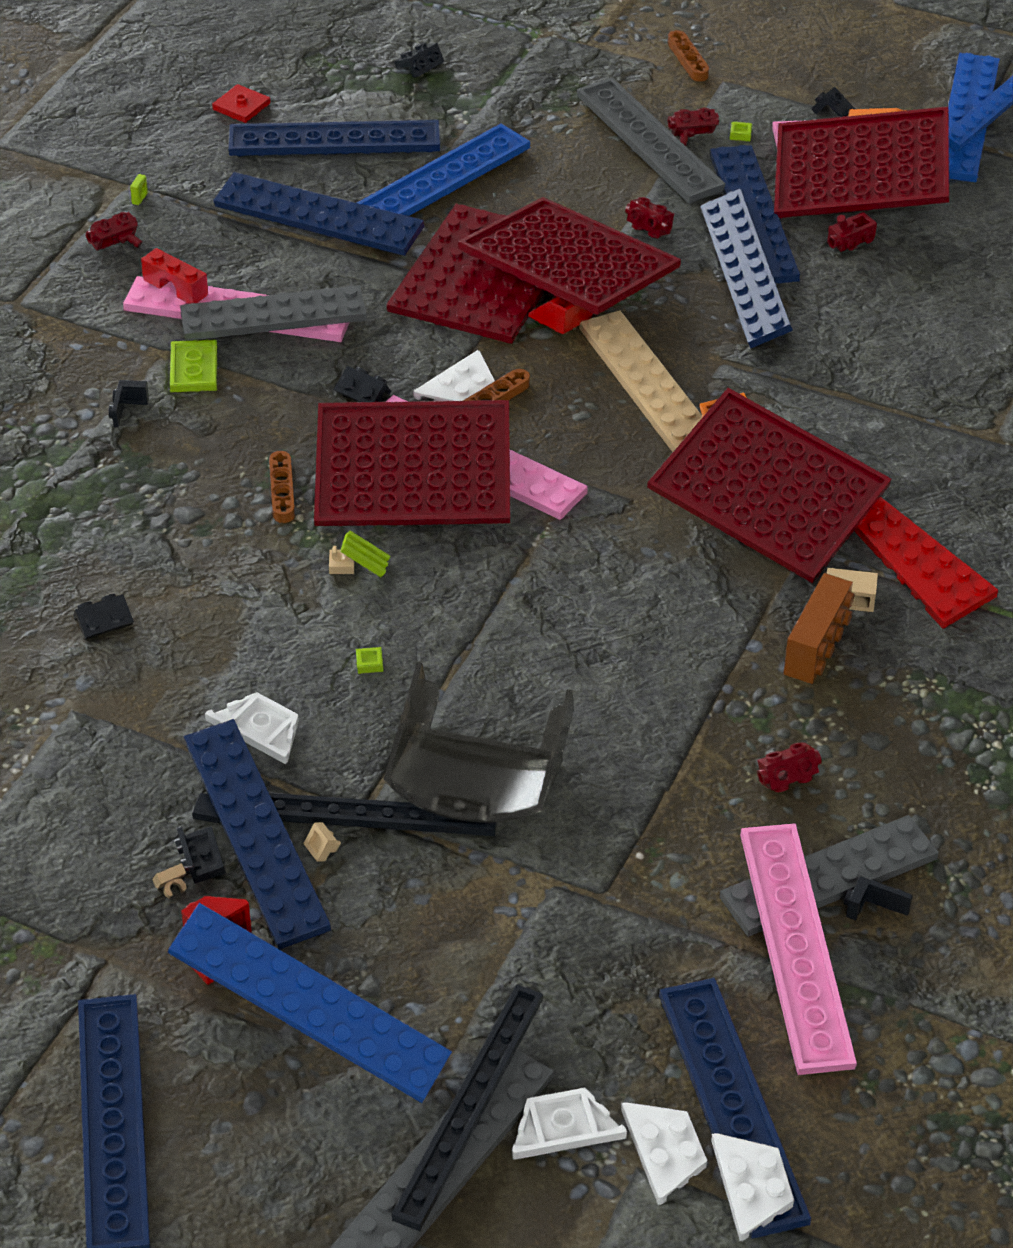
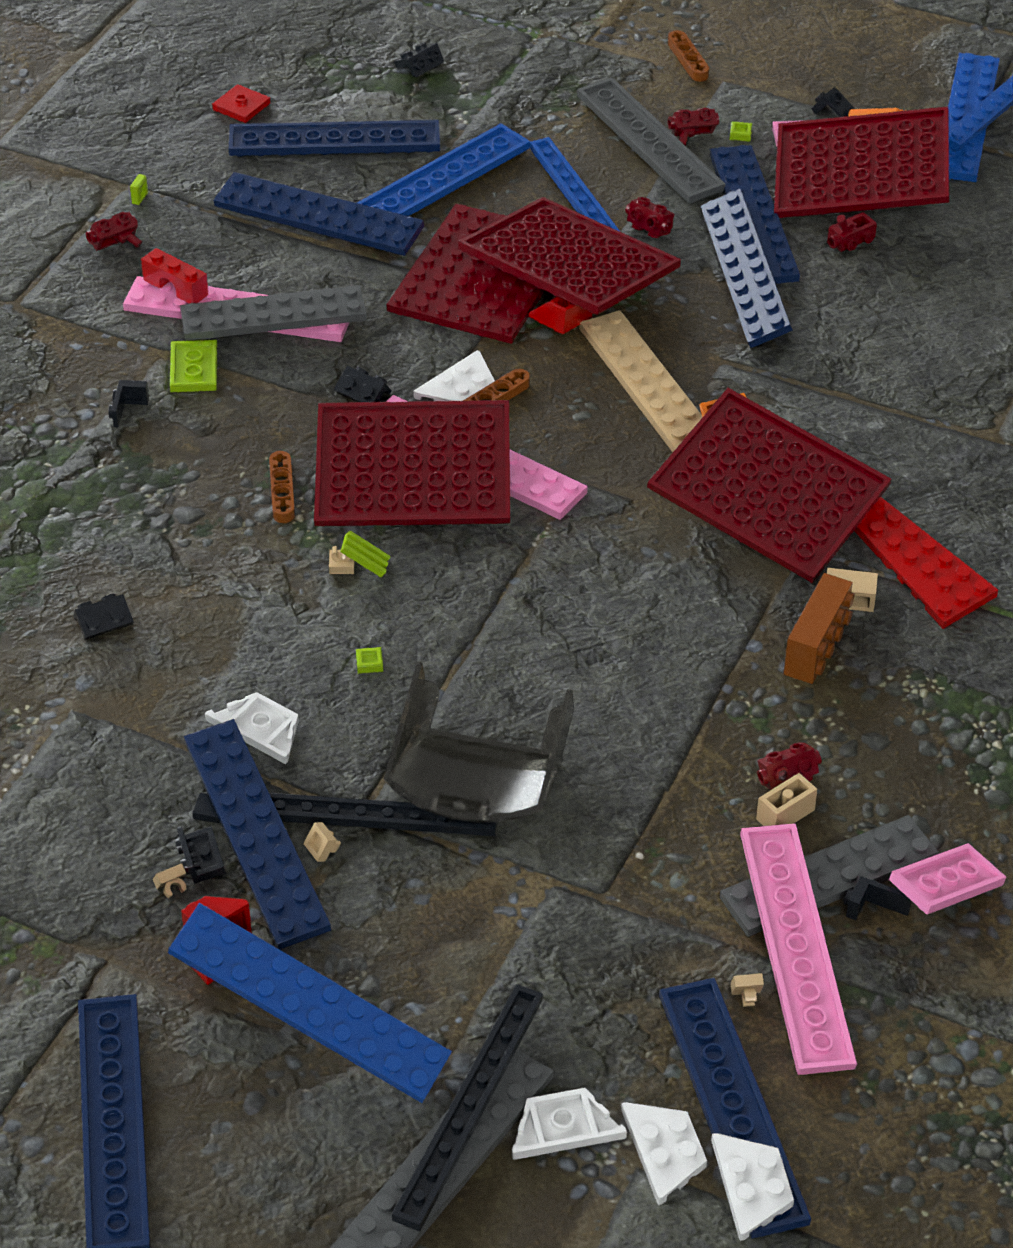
(569, 181): none -> blue plate
(747, 987): none -> tan tile
(787, 802): none -> tan brick
(947, 878): none -> bright pink plate

